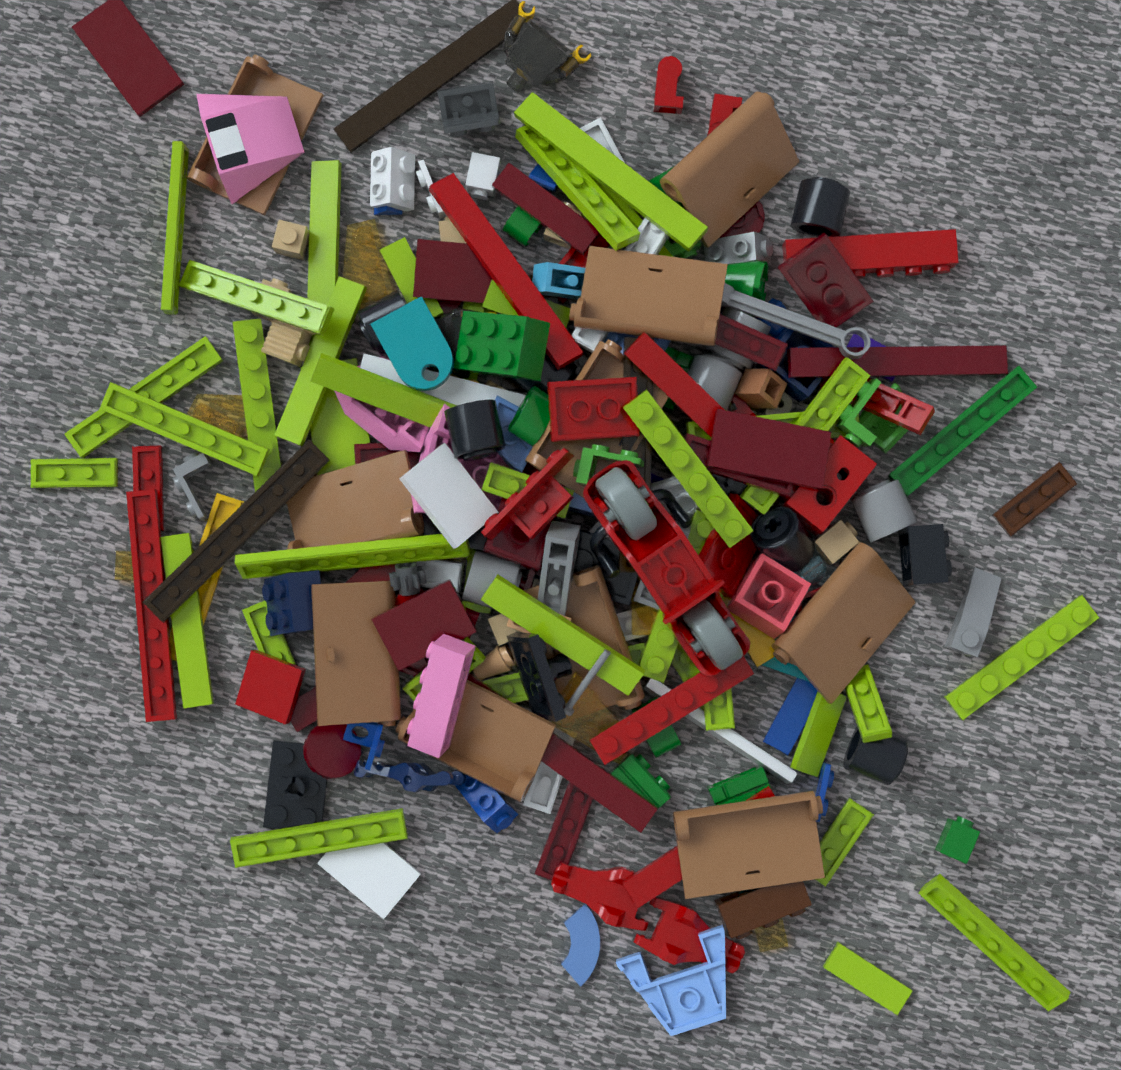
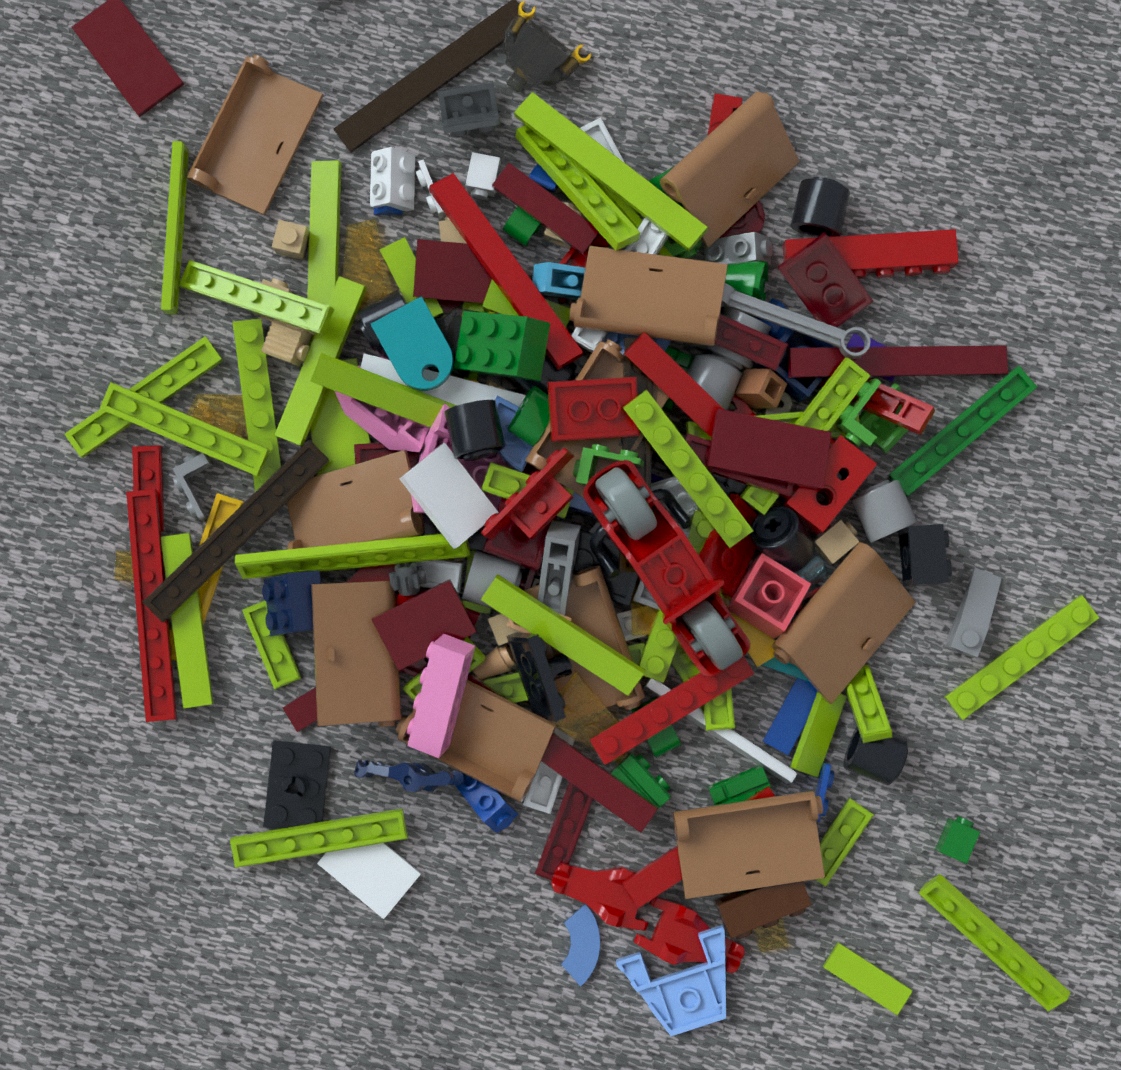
(74, 473): lime tile -> none
(249, 138): bright pink wedge -> none
(270, 686): red tile -> none
(329, 753): dark red tile -> none
(371, 740): blue bracket -> none
(586, 681): light grey piece -> none
(667, 77): red leg -> none
(1034, 499): reddish brown tile -> none

